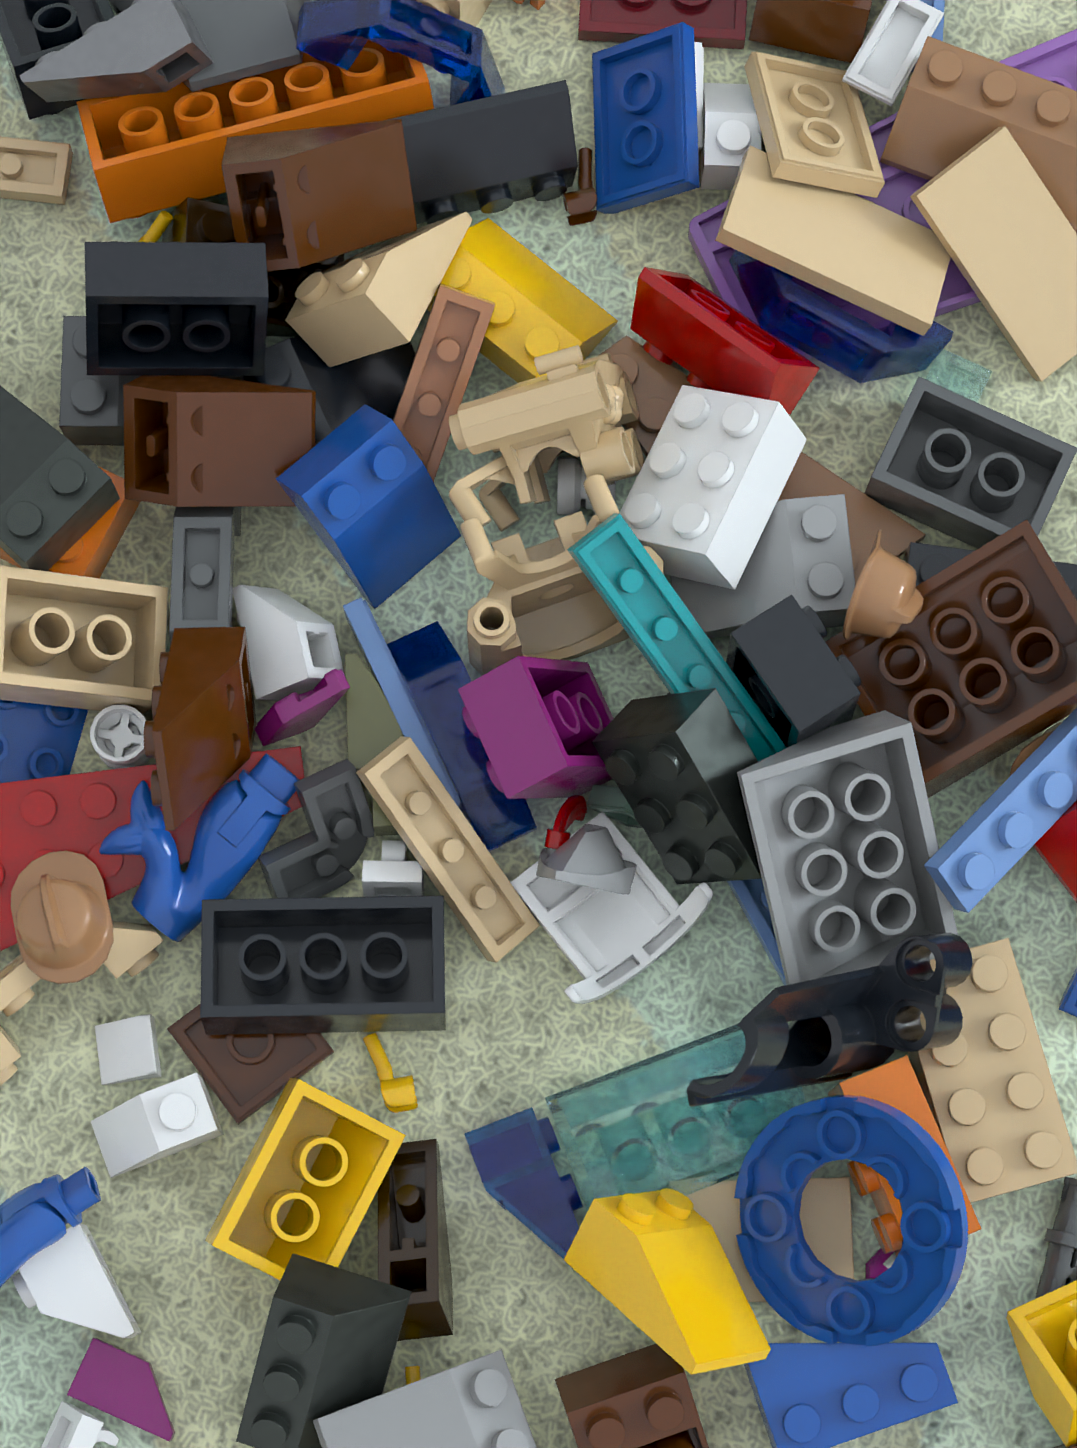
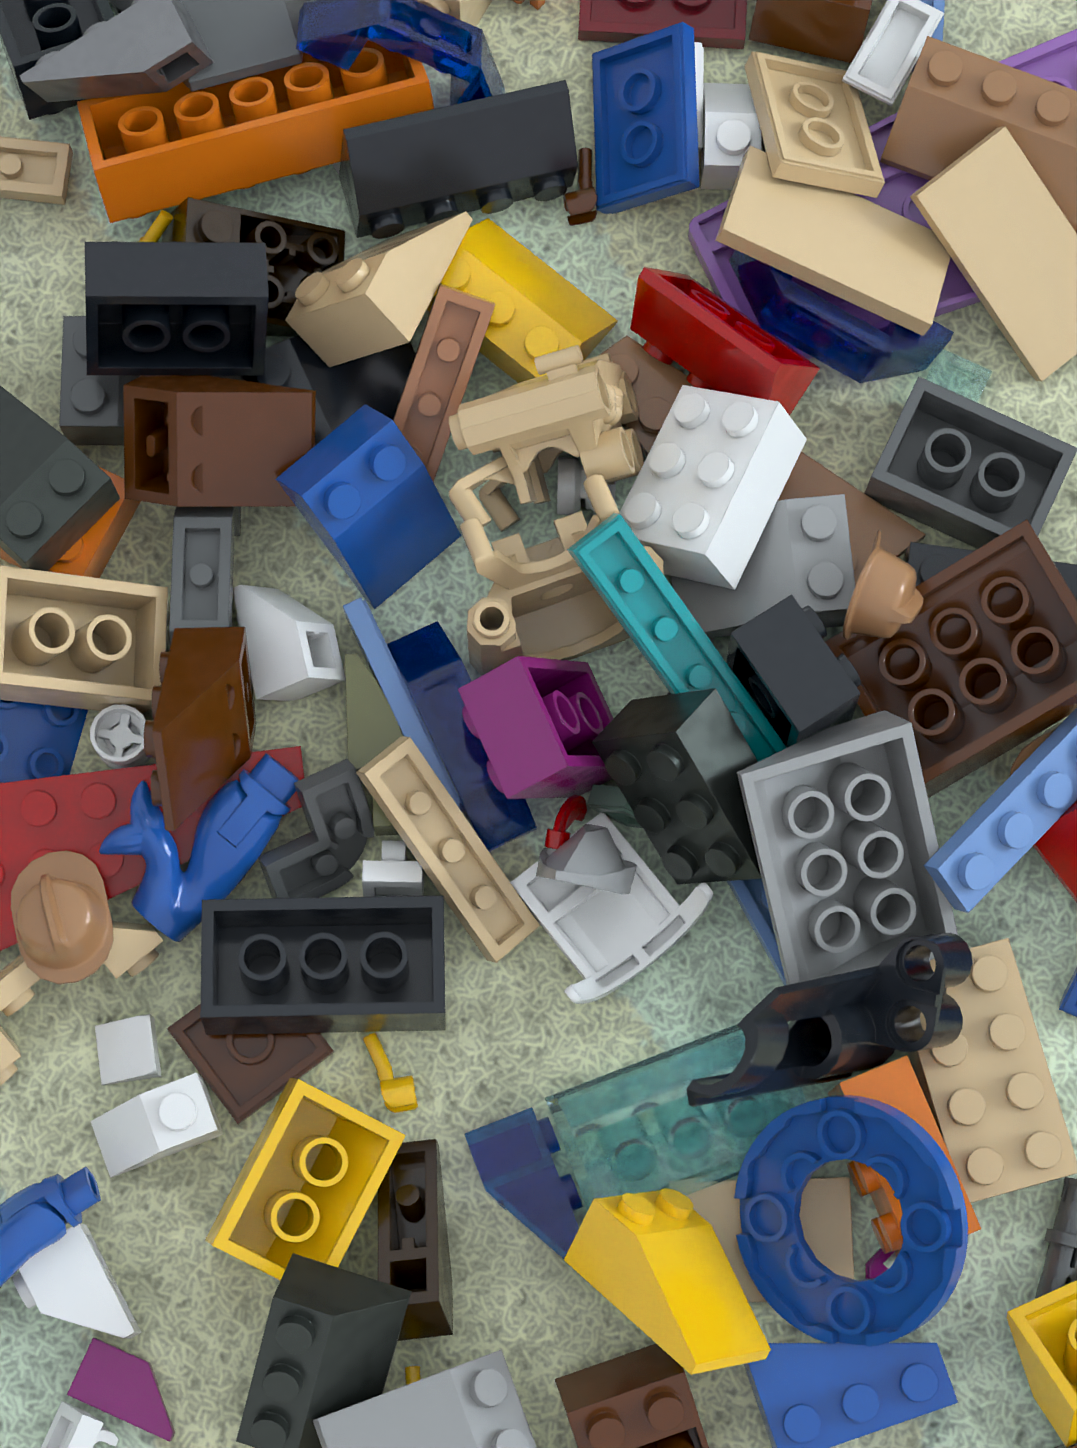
(303, 711): magenta tile -> none
(319, 190): reddish brown slope -> none

